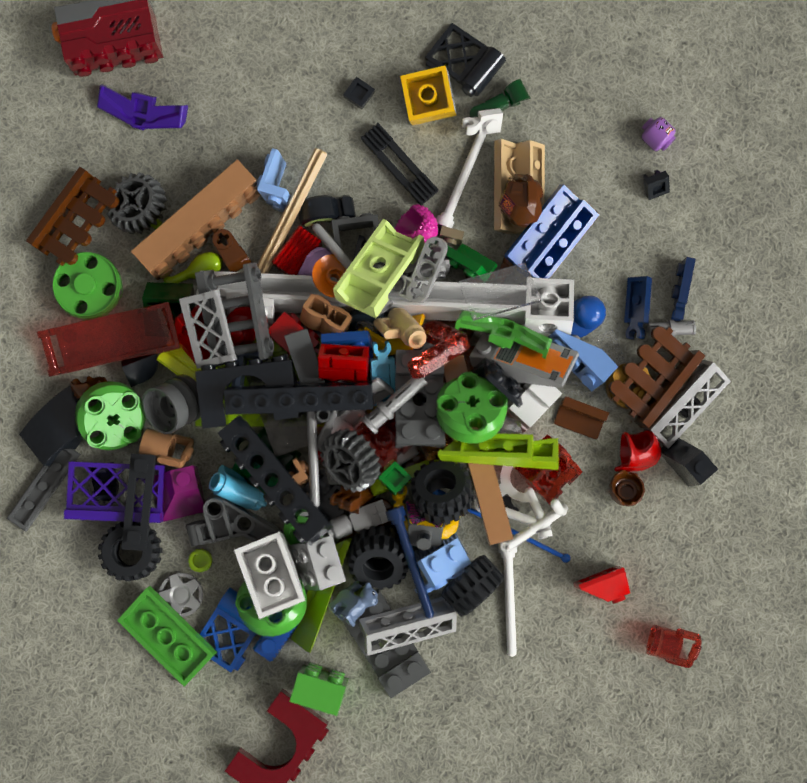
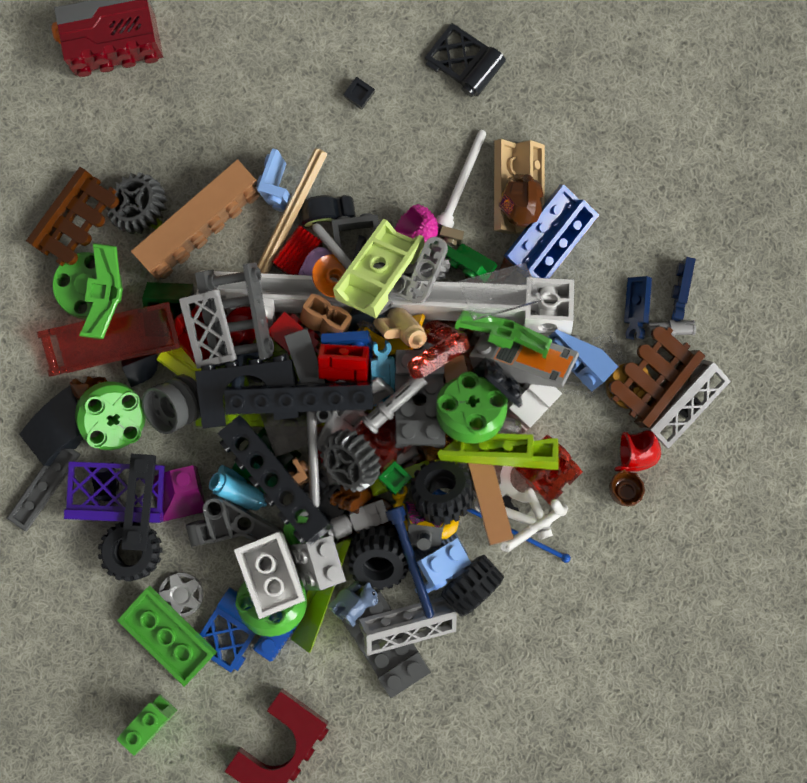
(103, 292): none -> bright green plate
(141, 110): dark purple plate -> none
(146, 725): none -> bright green panel
(164, 446): medium nougat piece -> none
(200, 560): lime tile -> none
(202, 262): lime piece -> none
(232, 253): reddish brown piece -> none
(319, 688): bright green brick -> none
(377, 140): black container -> none
(428, 95): yellow brick -> none
(486, 123): white plate -> none
(509, 599): white piece -> none
(514, 94): dark green piece -> none
(580, 417): reddish brown panel -> none
(588, 315): blue cap -> none
(607, 584): slope -> none
(657, 184): black tile -> none
(658, 134): medium lavender head -> none
(668, 645): clear red piece -> none
(689, 462): black slope -> none

